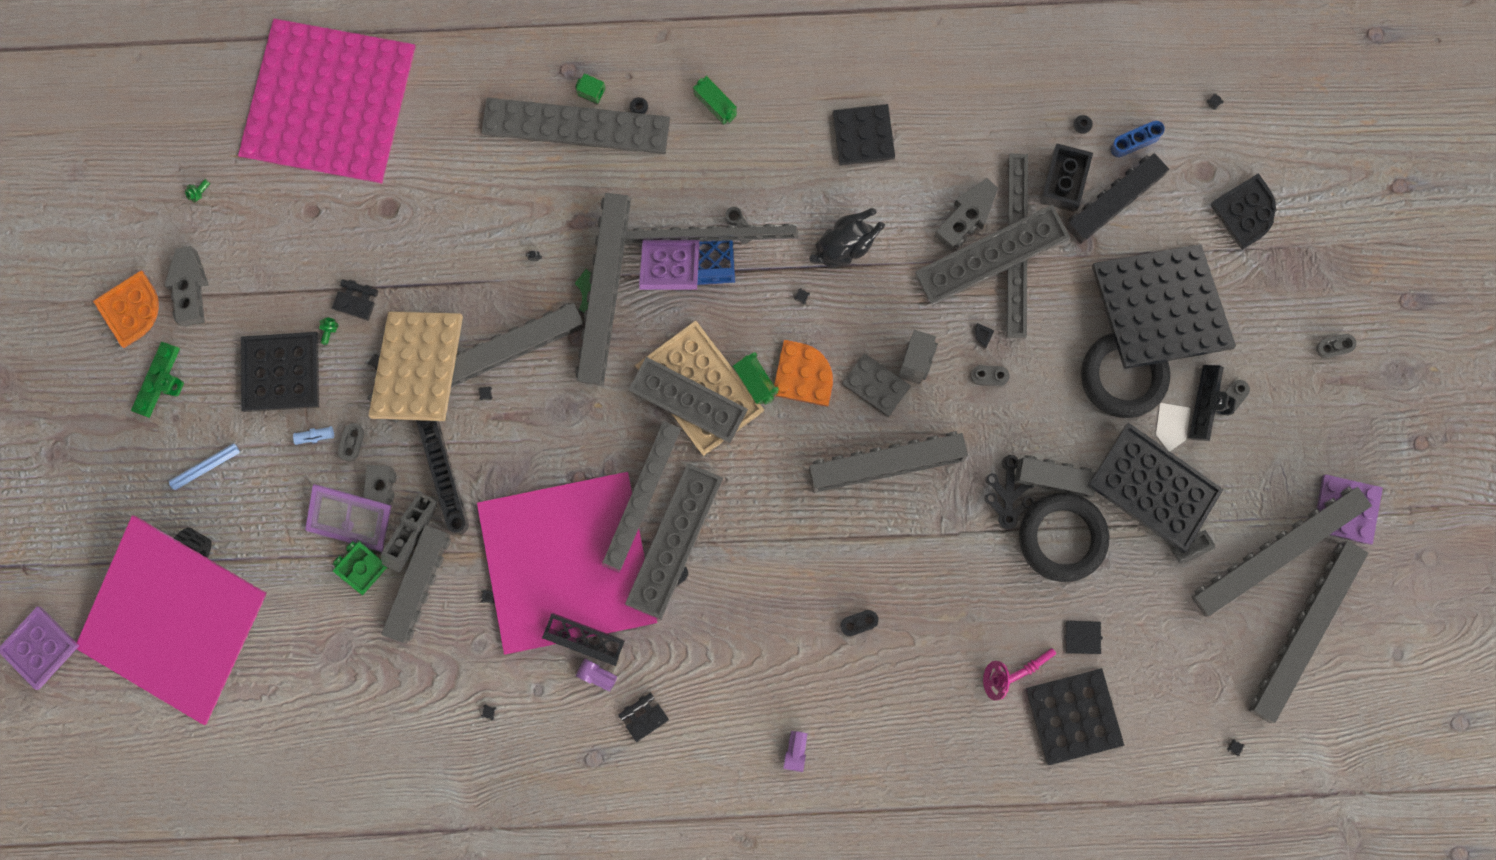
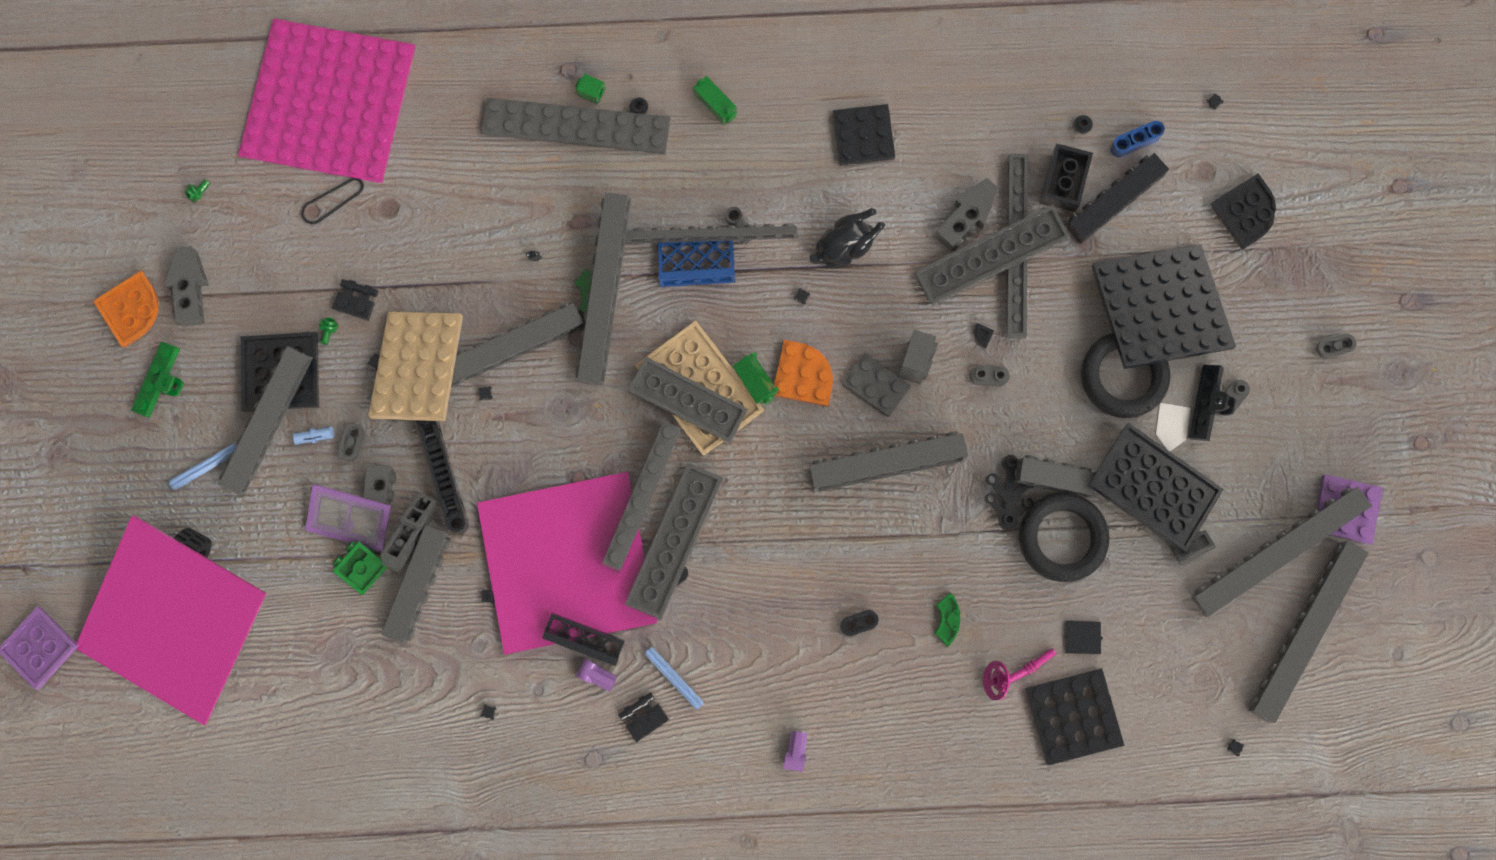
(265, 420): none -> dark grey brick
(328, 192): none -> black piece
(669, 265): medium lavender plate -> none
(674, 678): none -> light blue axle
(949, 619): none -> green tile

